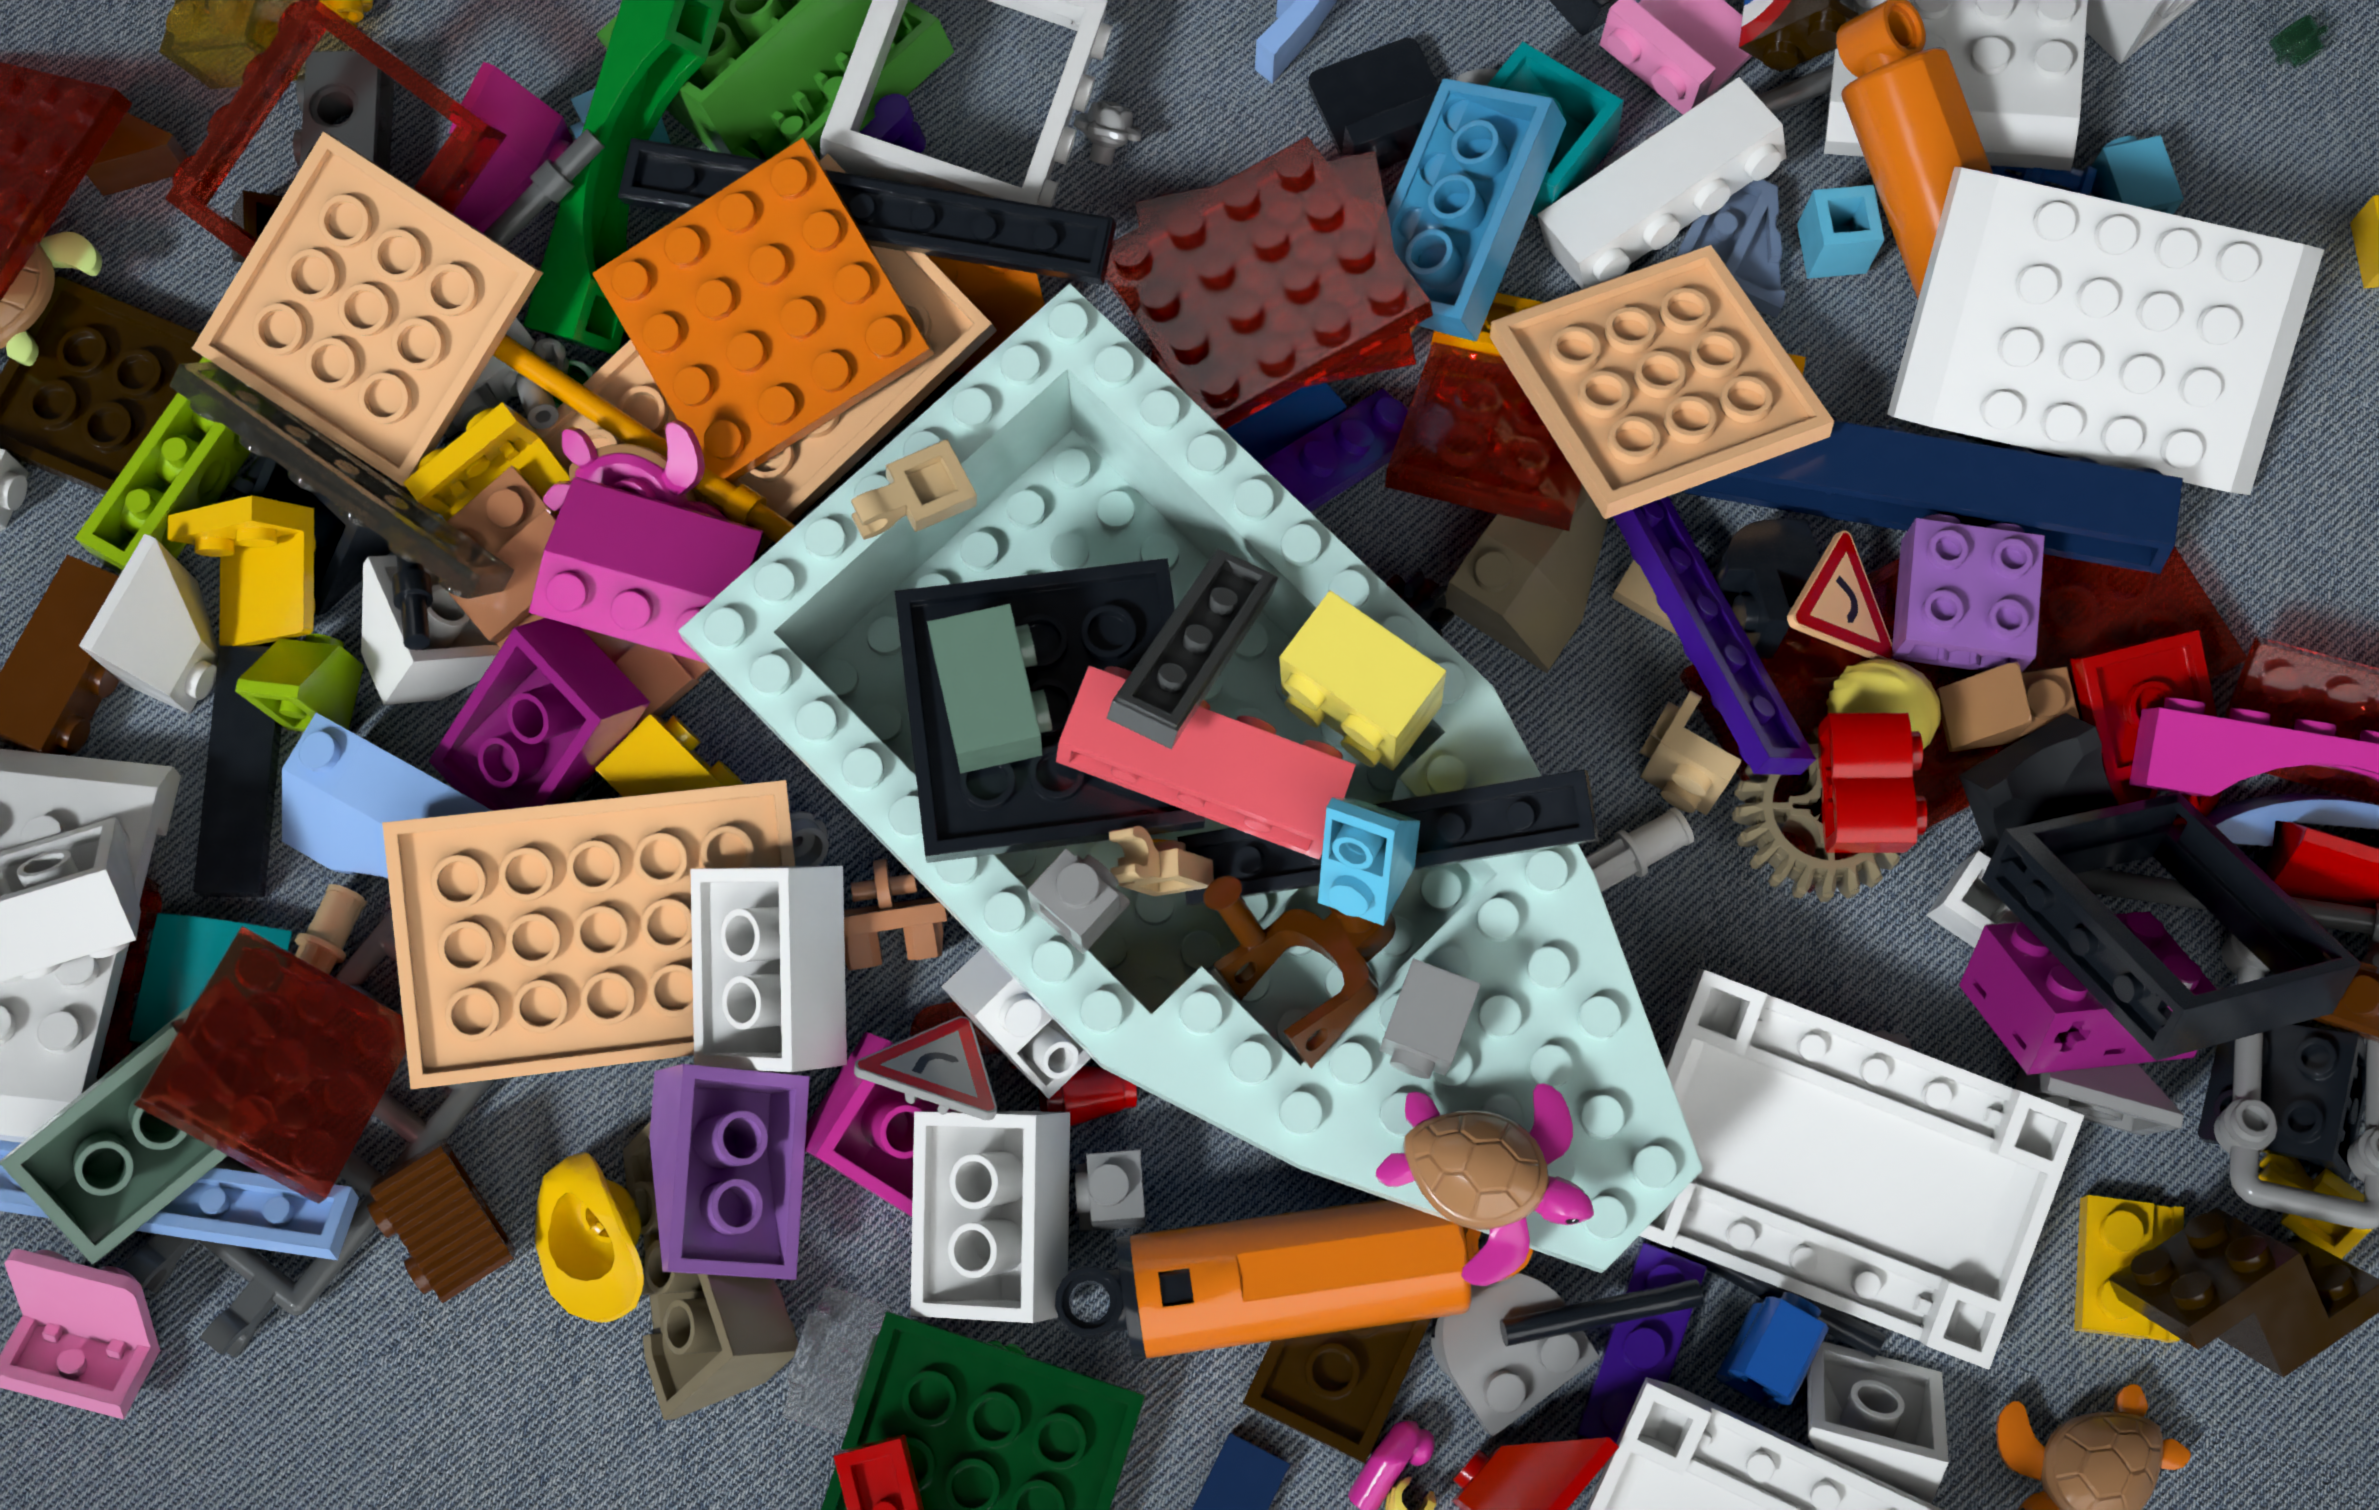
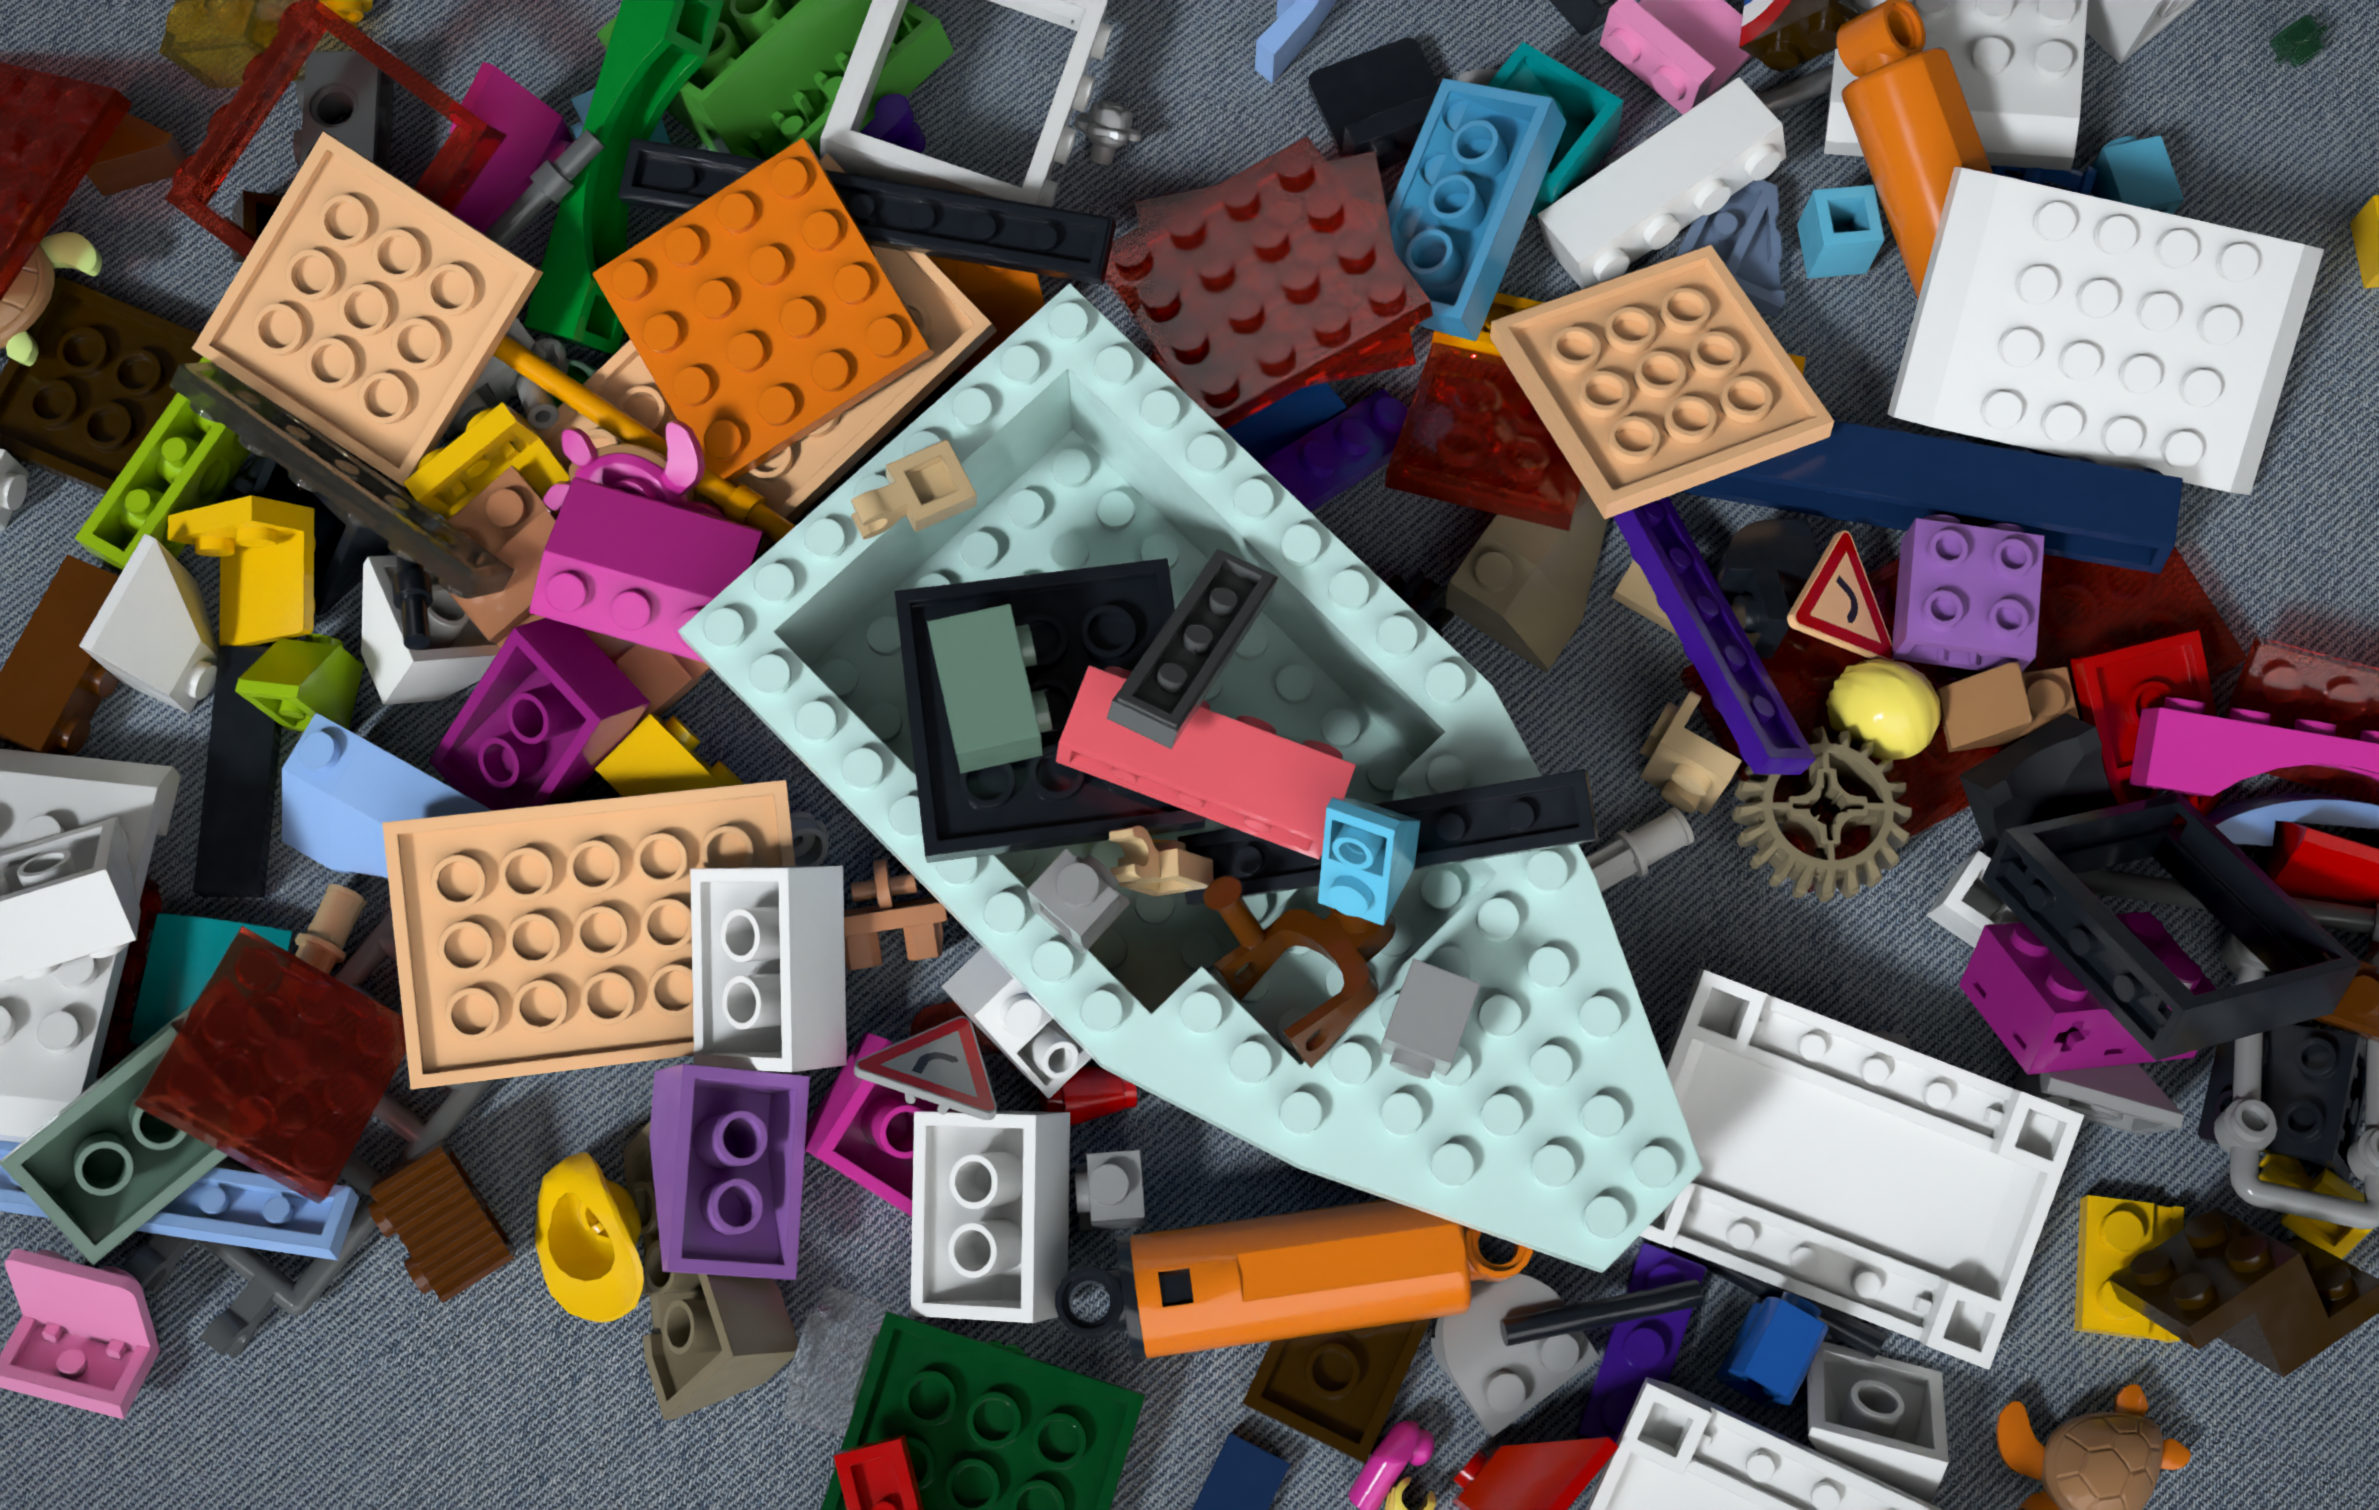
(1360, 682): light yellow brick -> none
(1490, 1175): animal -> none
(1870, 783): red brick -> none

